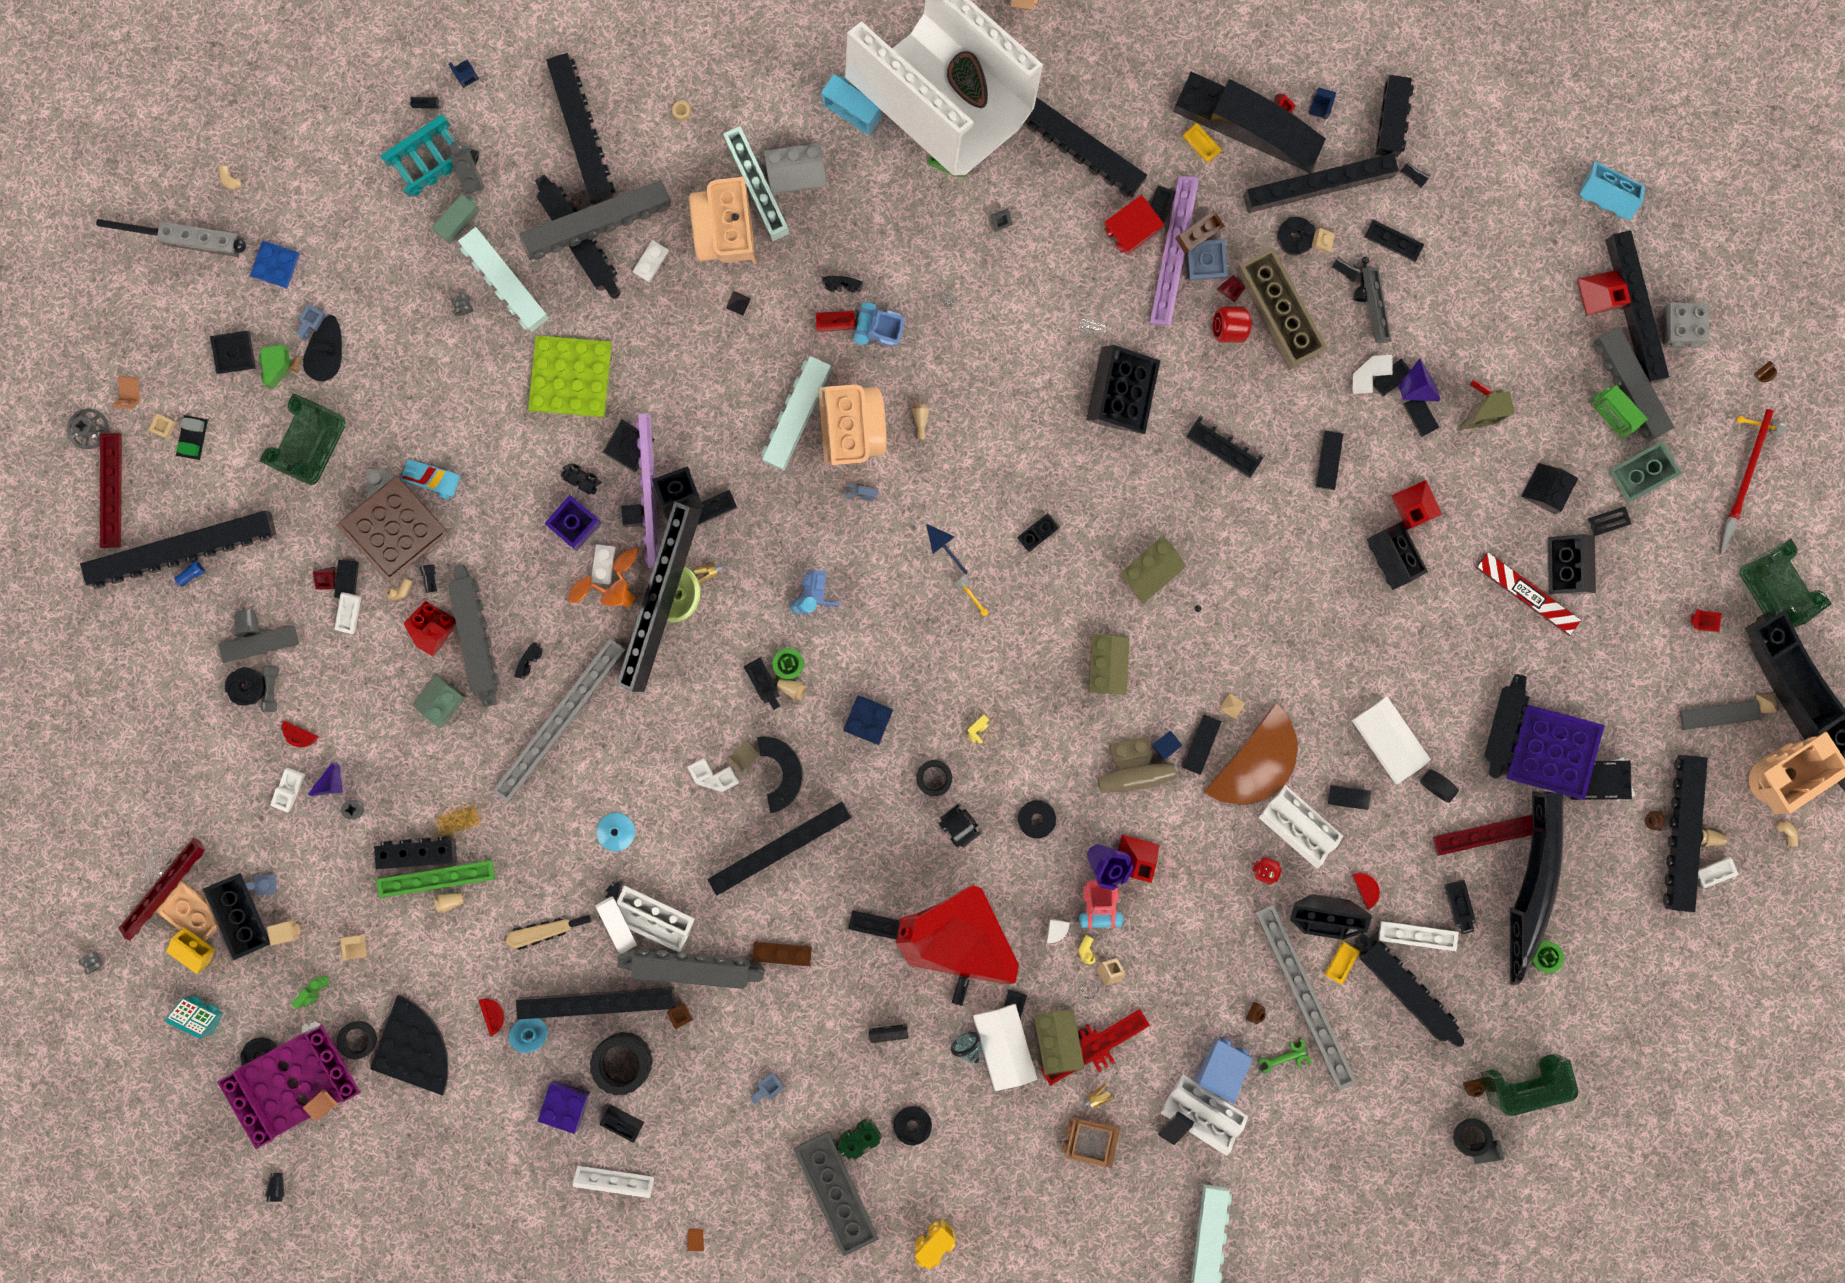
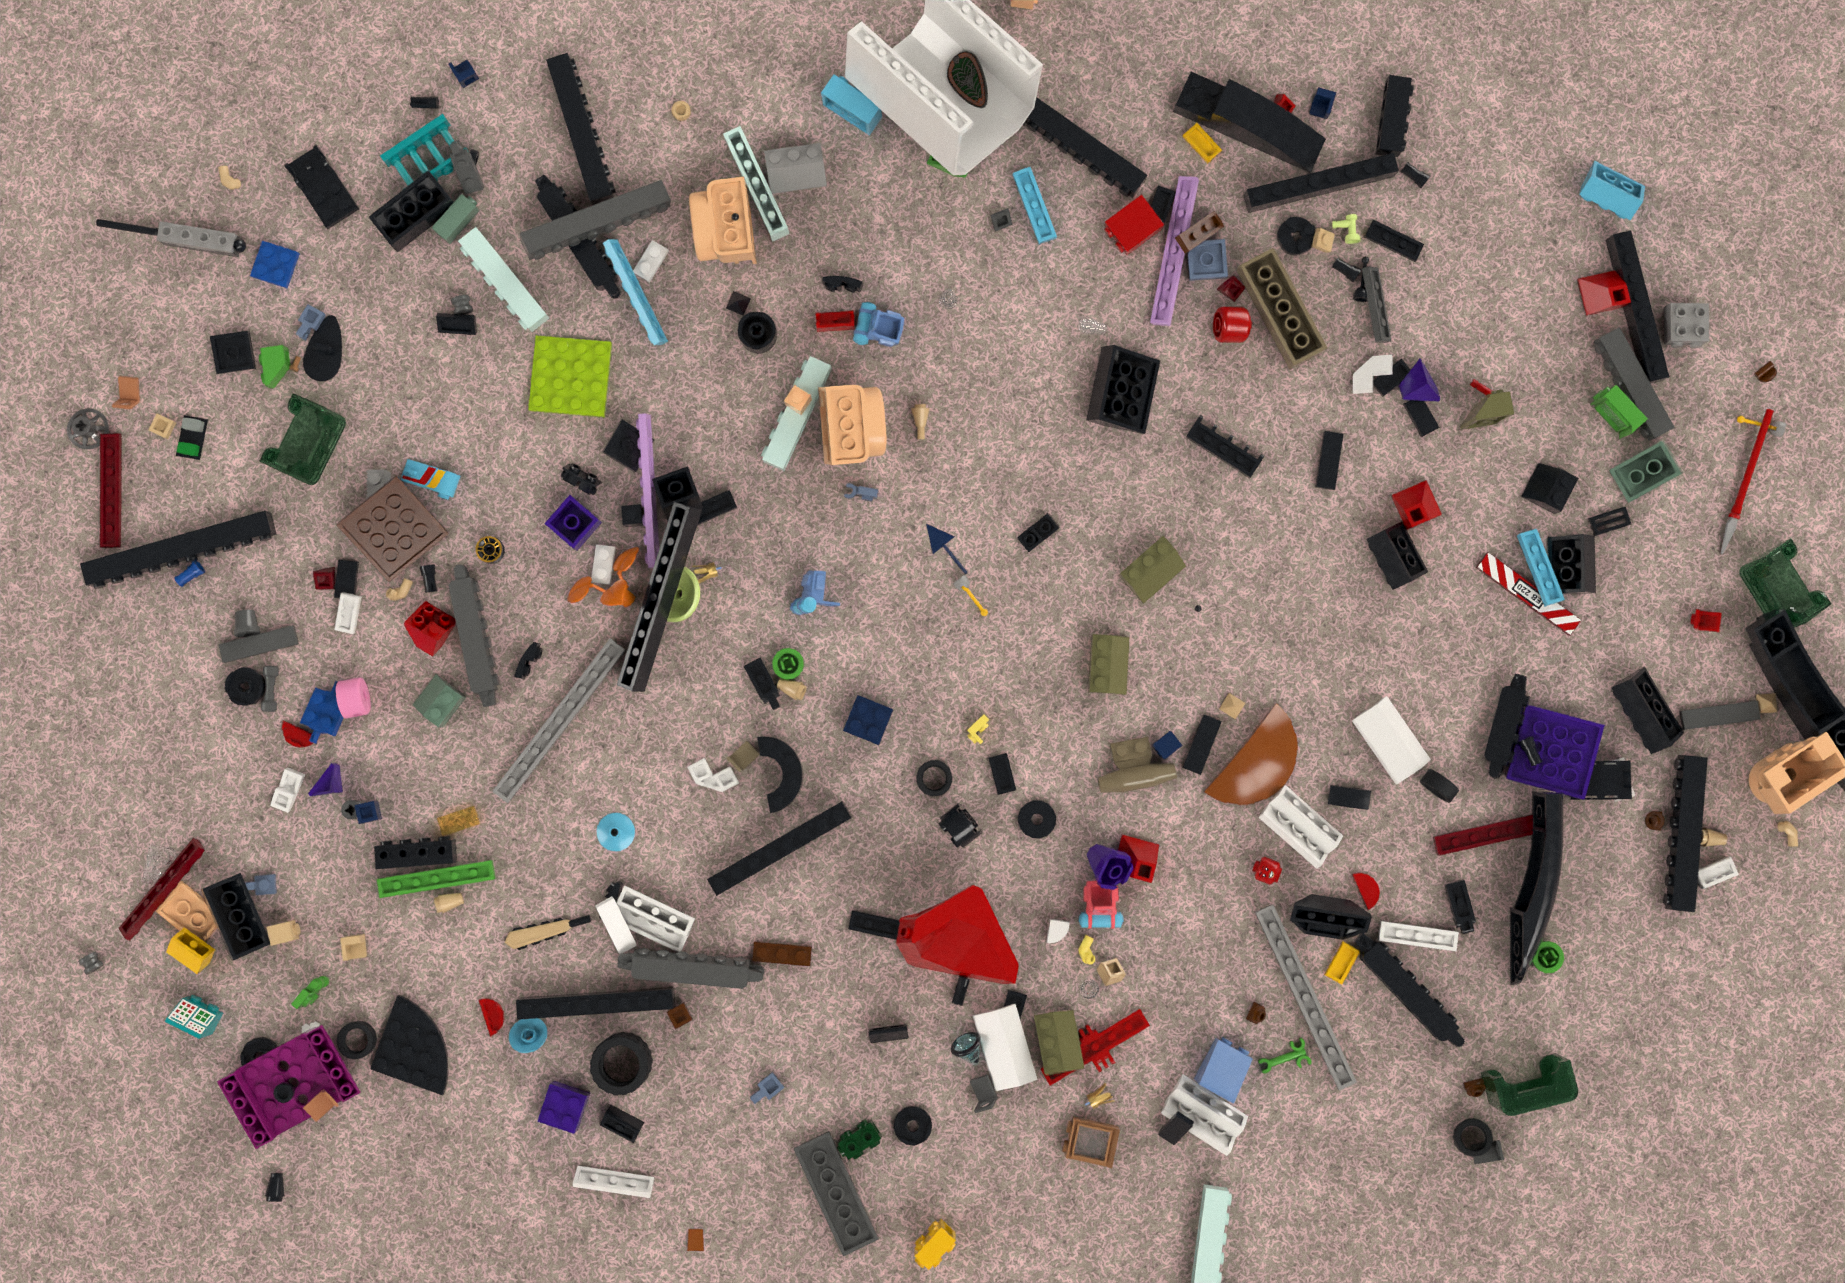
(284, 1092): none -> black tile
(322, 187): none -> black hinge
(322, 713): none -> blue plate
(351, 696): none -> bright pink piece
(368, 812): none -> dark blue panel
(411, 211): none -> black slope
(456, 324): none -> black tile
(483, 545): none -> wheel
(635, 292): none -> medium azure plate
(761, 322): none -> black brick
(797, 400): none -> light nougat brick
(984, 1092): none -> dark grey bracket
(1002, 774): none -> black tile
(1034, 205): none -> medium azure plate
(1350, 223): none -> yellowish green piece
(1528, 745): none -> black pin
(1540, 567): none -> medium azure plate
(1647, 711): none -> black slope

